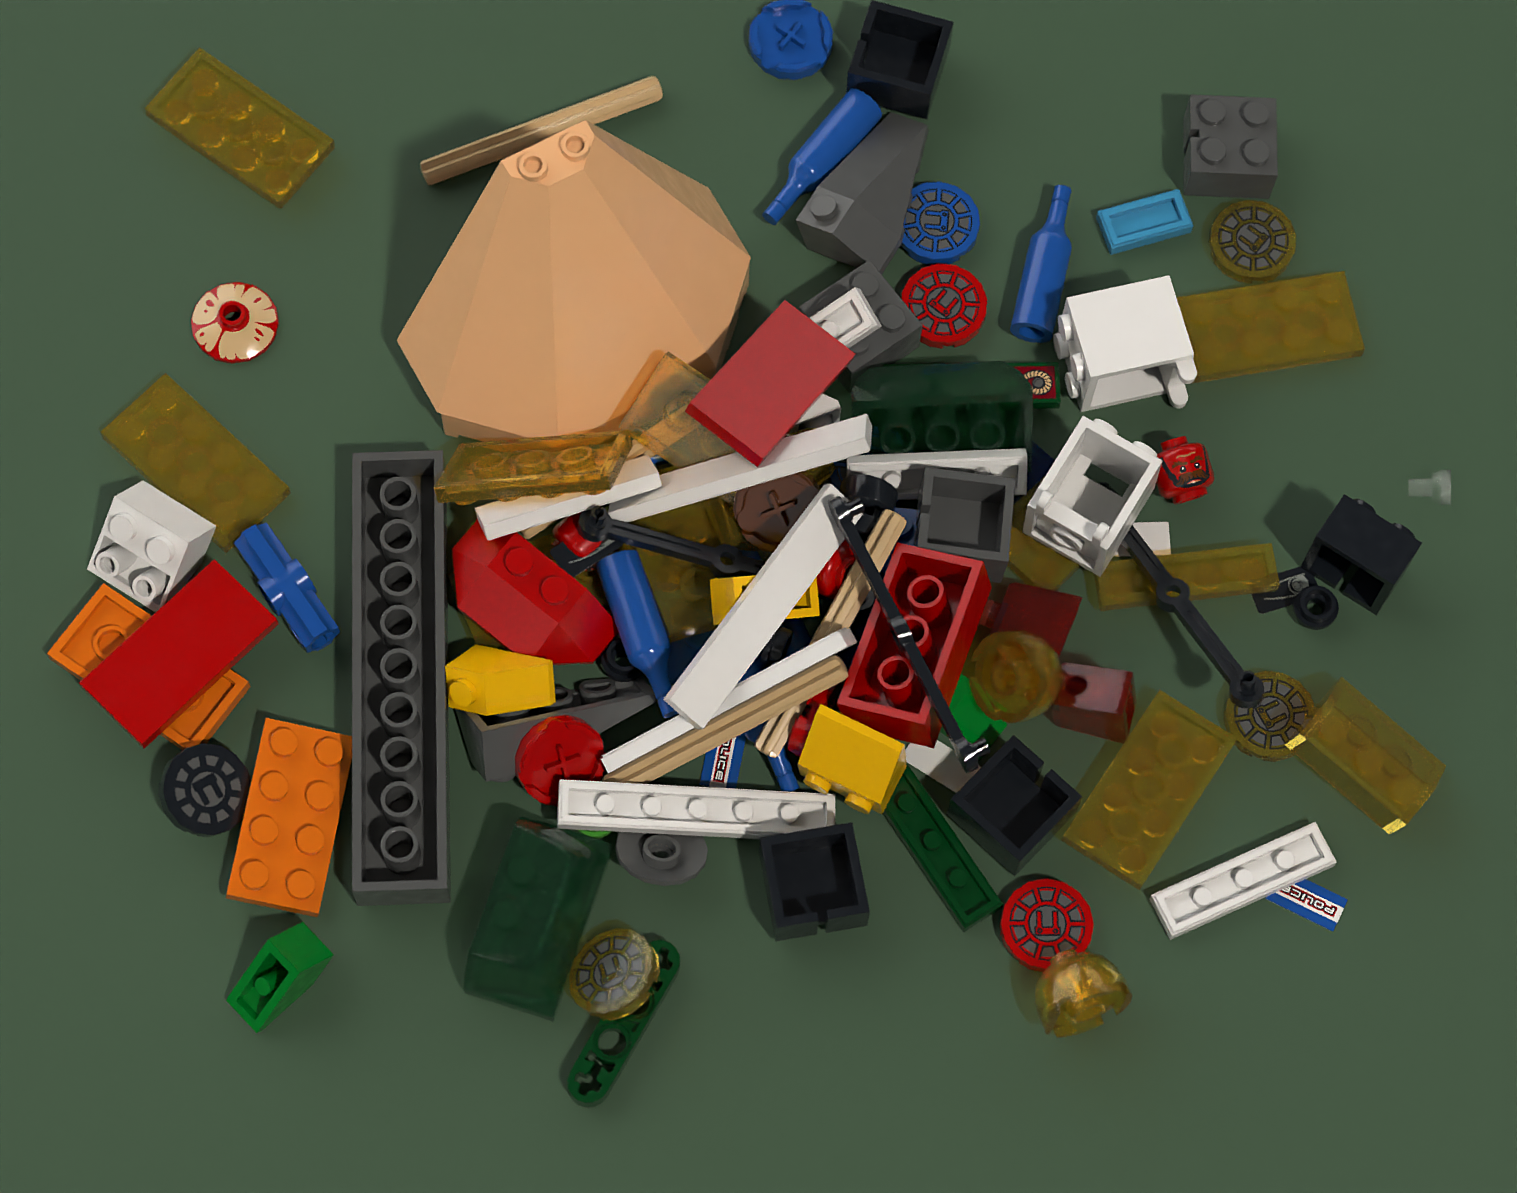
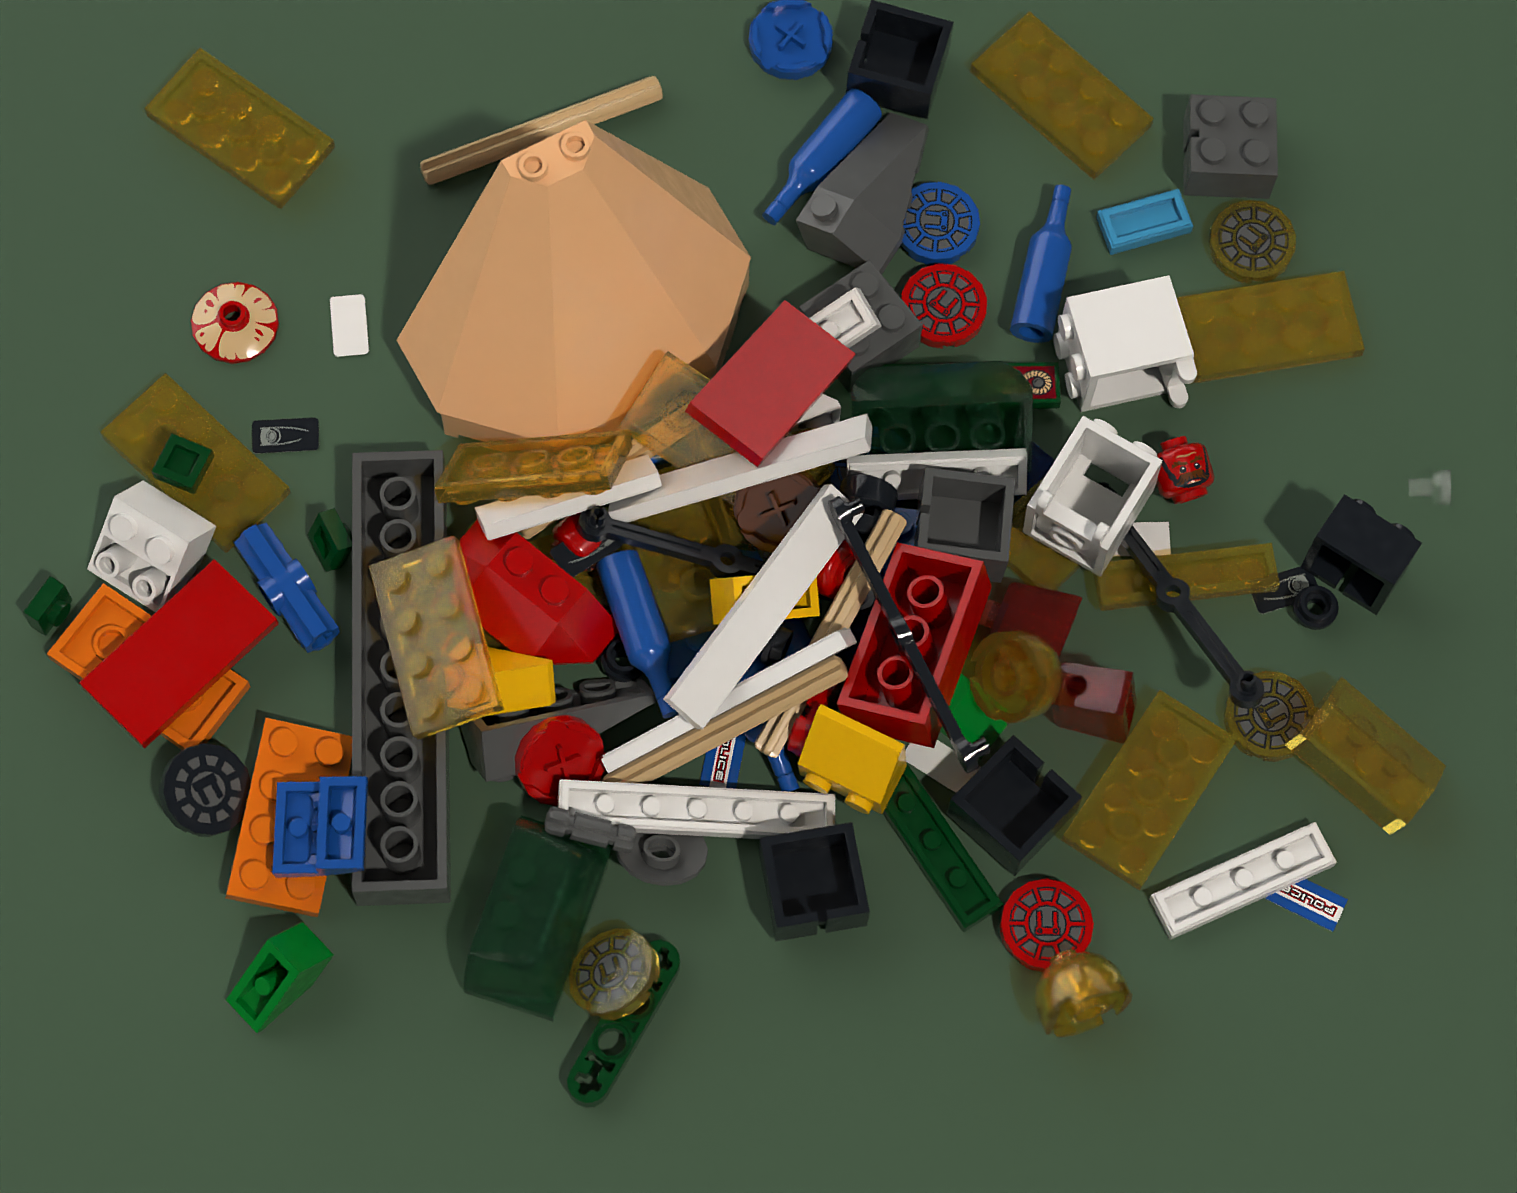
(48, 606): none -> dark green plate
(182, 463): none -> dark green plate
(285, 435): none -> black sticker
(320, 827): none -> blue slope
(330, 539): none -> dark green plate
(349, 325): none -> white sticker
(436, 637): none -> clear yellow plate
(590, 829): none -> dark grey axle
(1061, 95): none -> clear yellow plate

